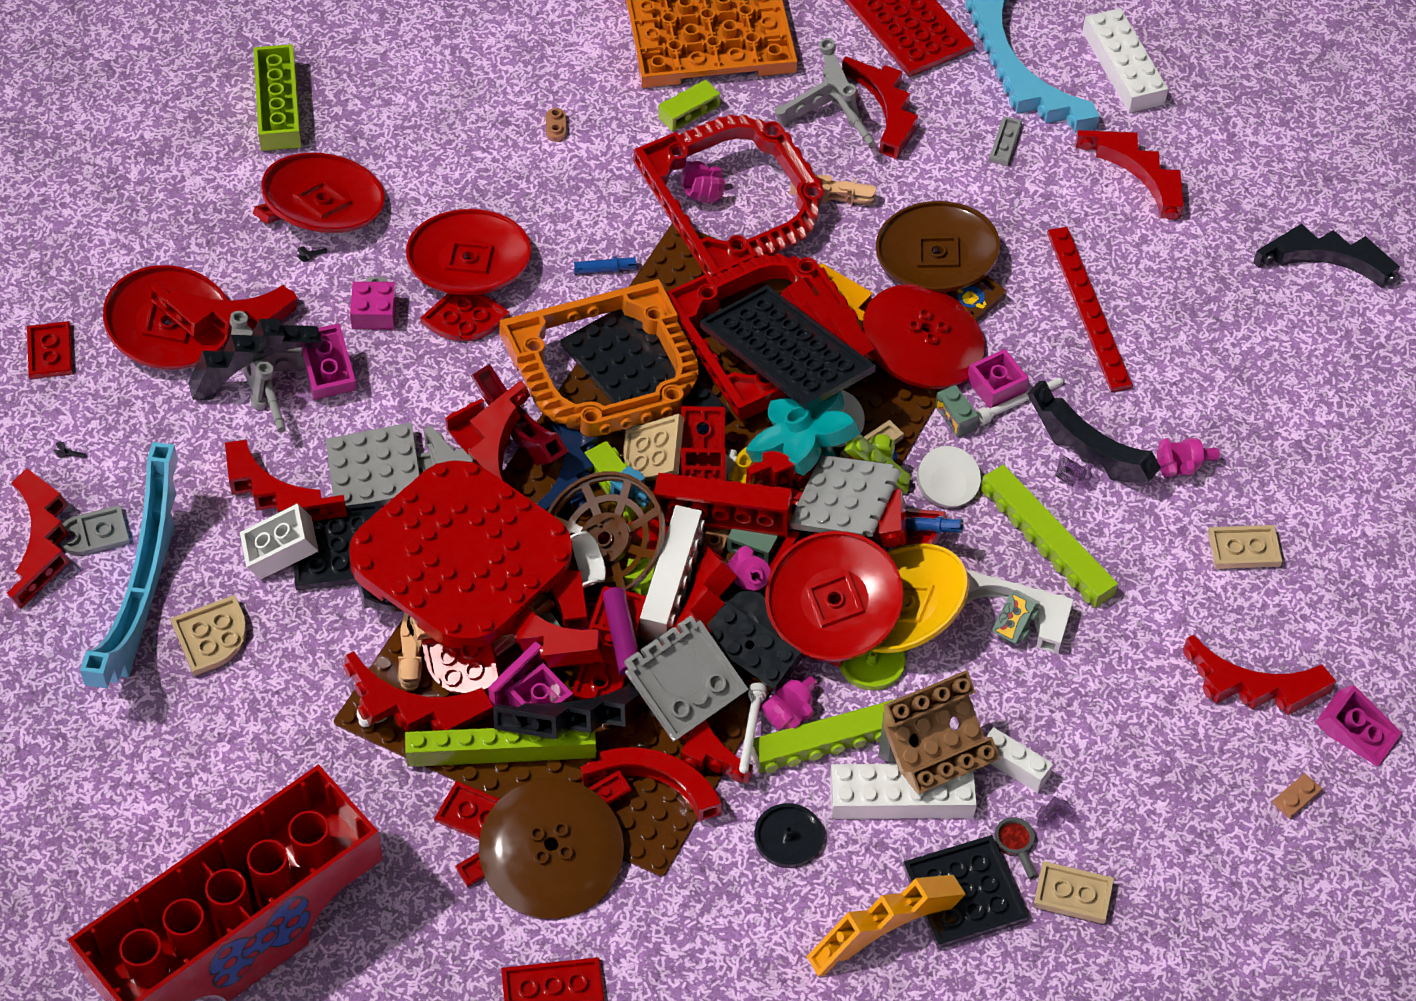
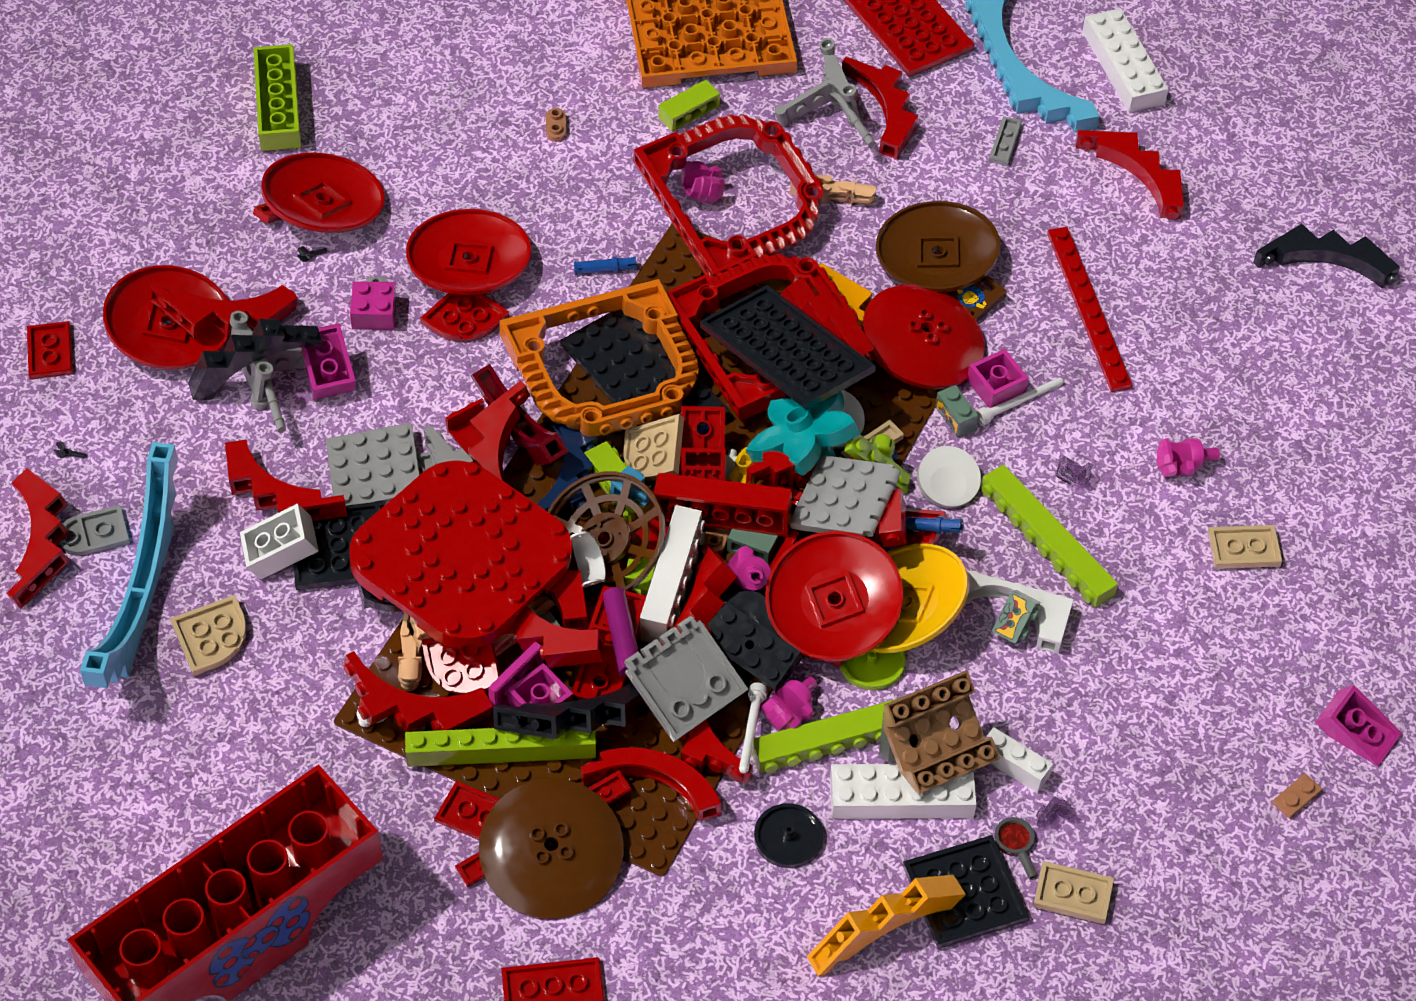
(1092, 446): black arch -> none
(1255, 688): red arch -> none

